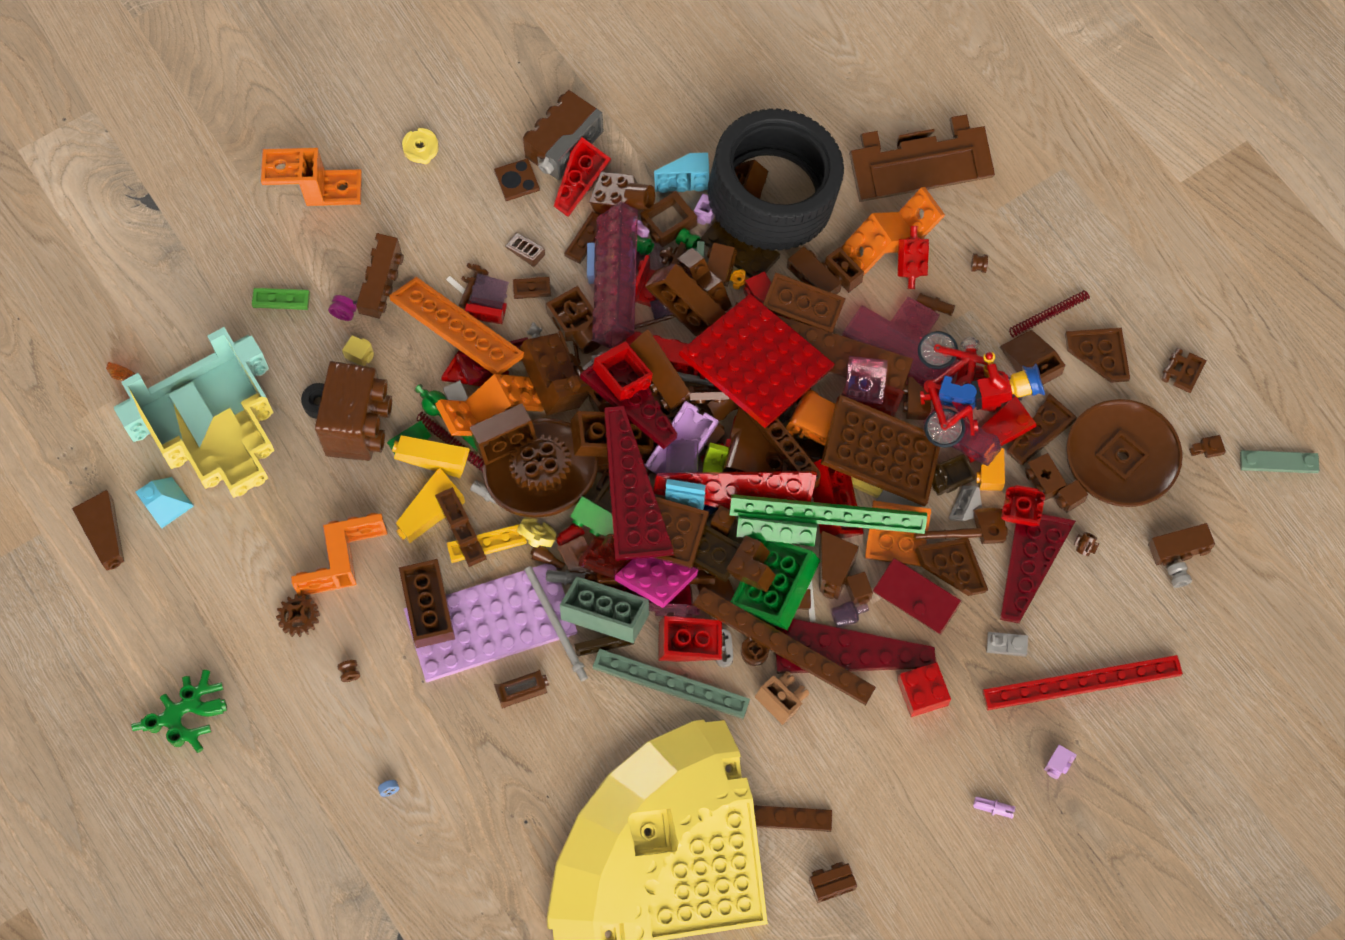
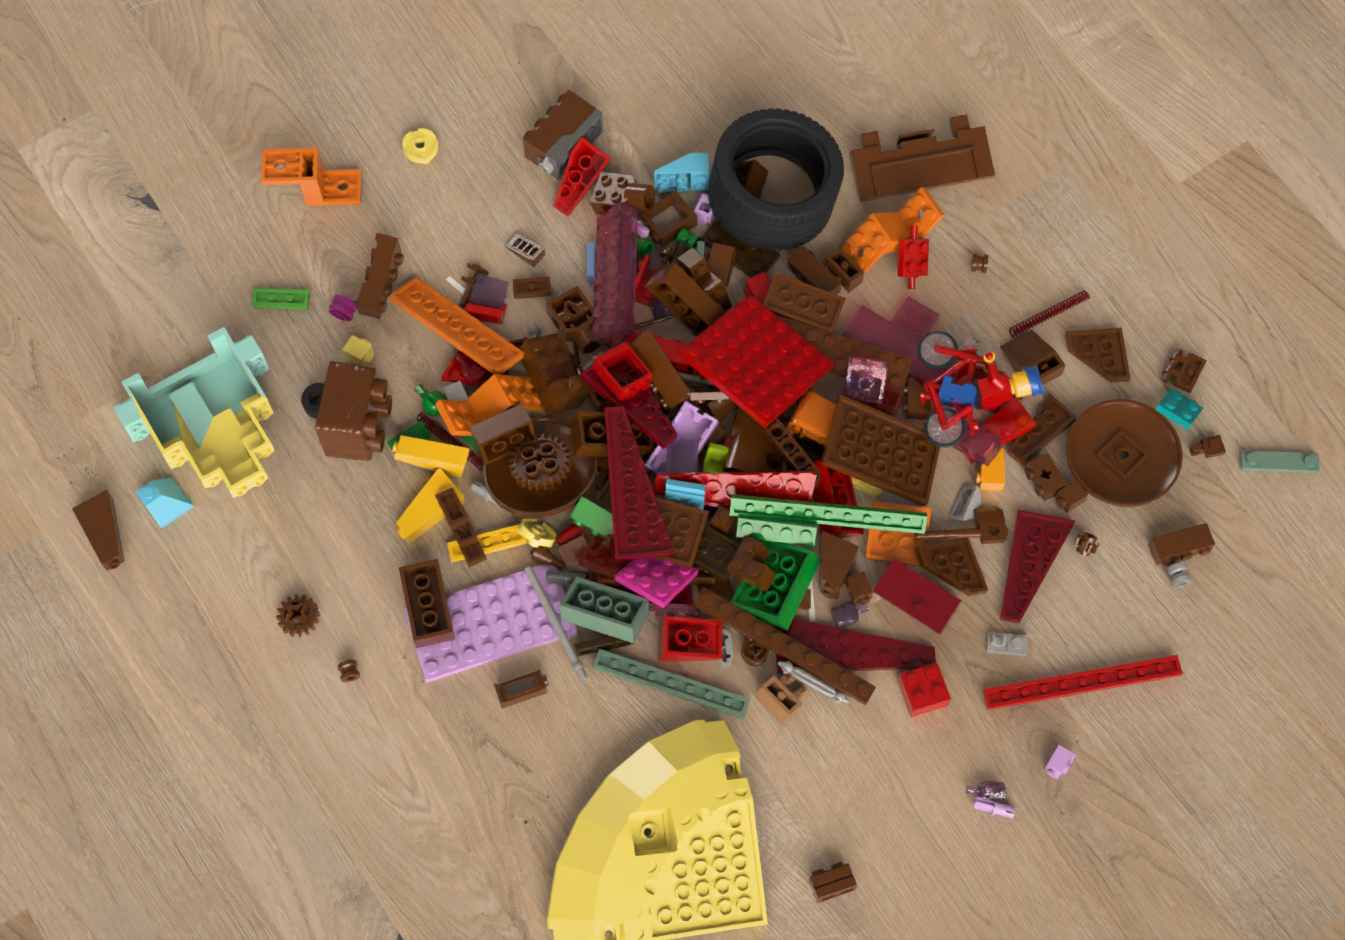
(118, 372): clear orange slope -> none
(173, 712): green plant -> none
(338, 539): orange bracket -> none
(388, 788): medium blue tile -> none
(516, 179): reddish brown tile -> none
(587, 234): reddish brown tile -> none
(735, 276): light orange plate -> none
(793, 818): reddish brown plate -> none
(812, 681): none -> light grey wheel
(936, 304): reddish brown pin -> none
(952, 474): dark brown piece -> none
(988, 790): none -> piece
(1023, 505): red slope -> none
(1179, 408): none -> teal plate

